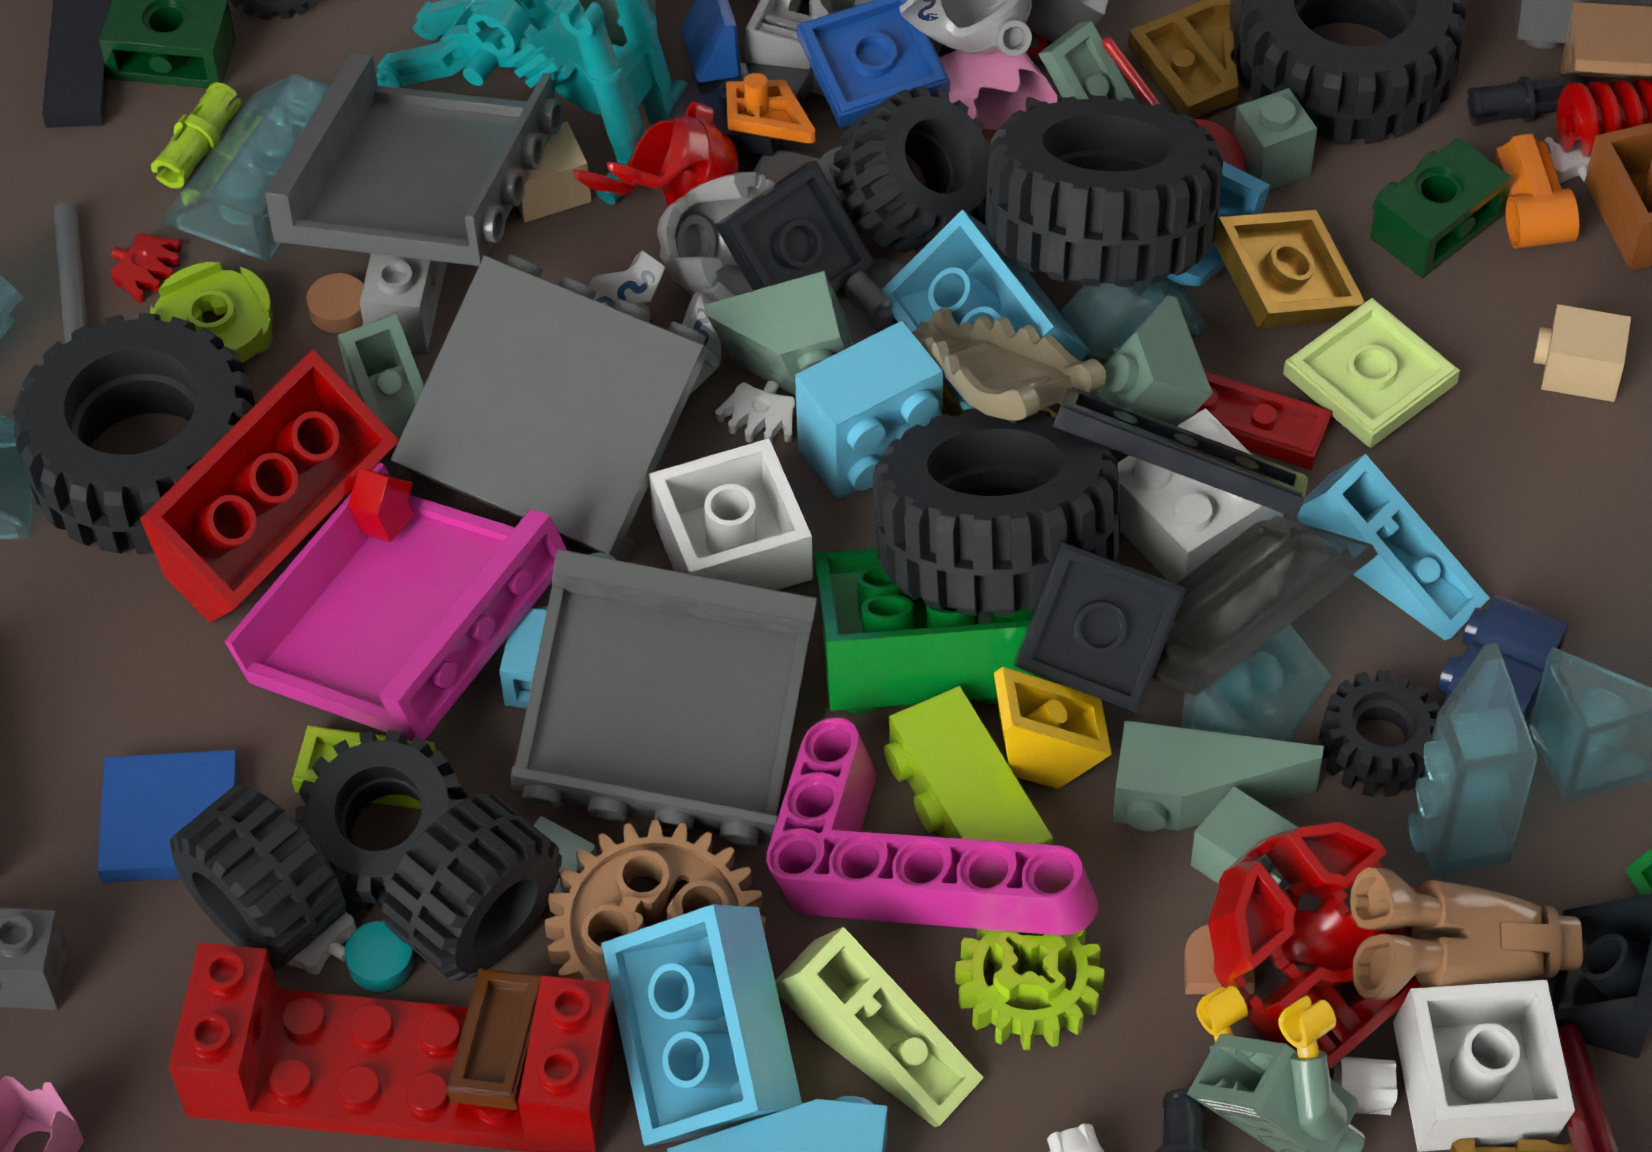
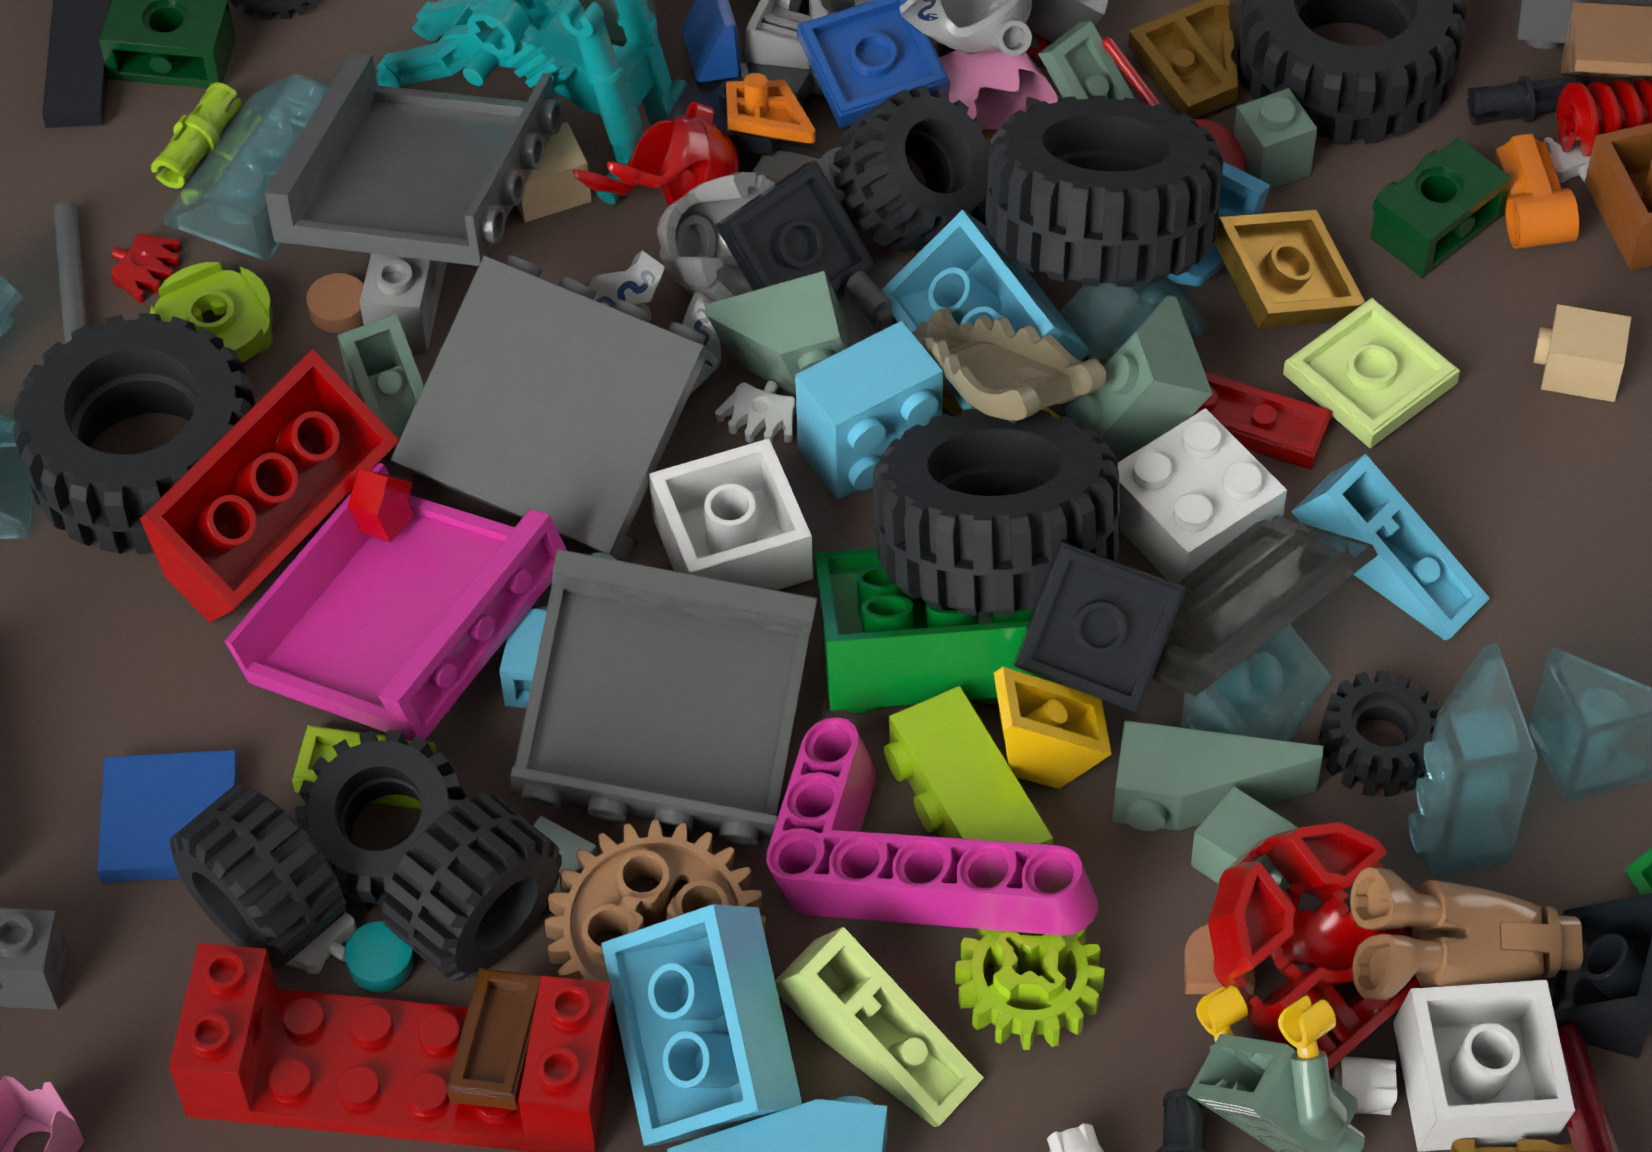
(1182, 451): black tile -> none
(1524, 642): dark blue brick -> none

